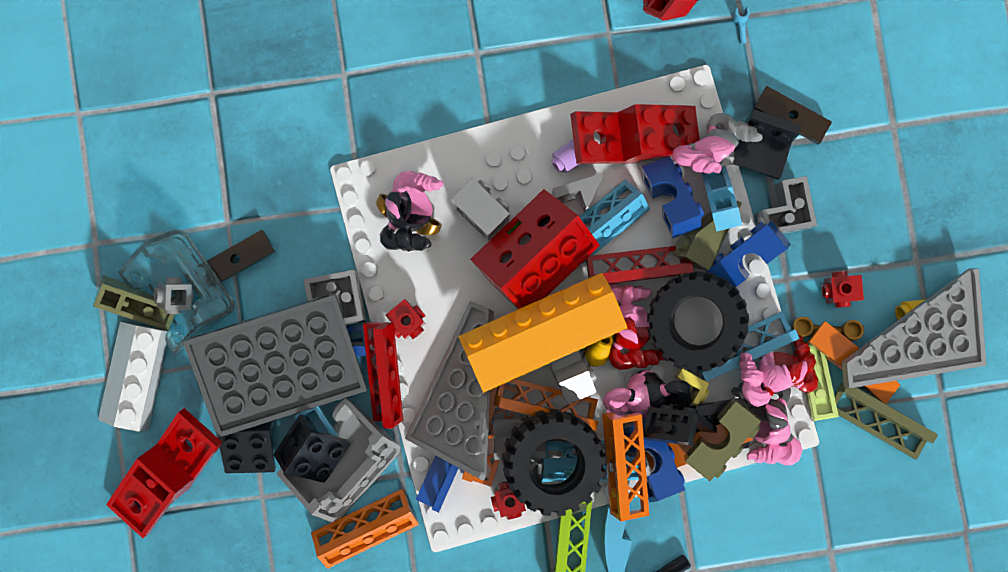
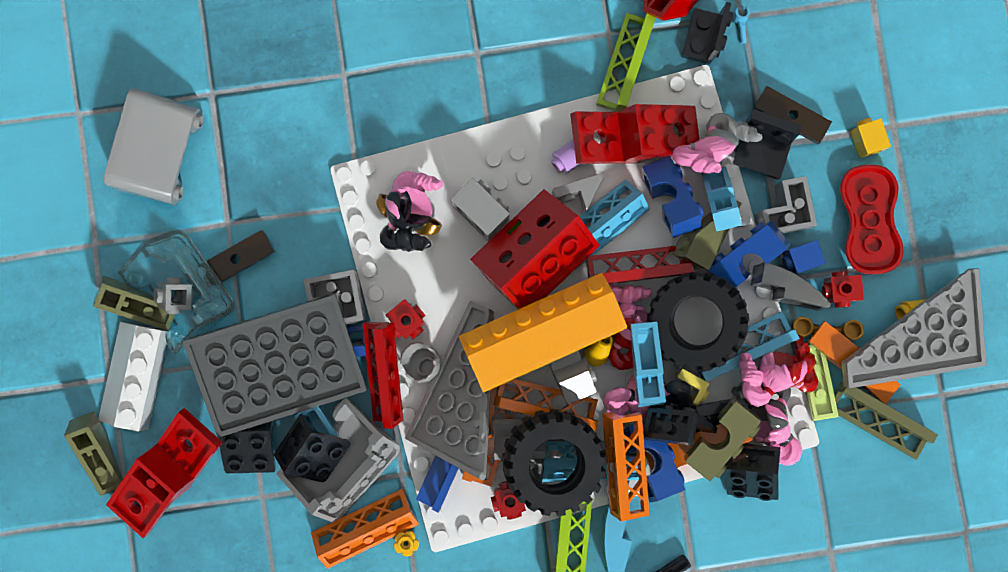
(94, 452): none -> olive slope
(151, 146): none -> light grey windscreen
(407, 536): none -> yellow plate
(420, 362): none -> light grey hair
(636, 59): none -> lime fence
(647, 364): none -> medium azure slope
(706, 34): none -> black bracket
(754, 473): none -> black bracket
(788, 287): none -> dark grey slope
(803, 257): none -> blue brick
(870, 137): none -> yellow brick
(870, 198): none -> red plate

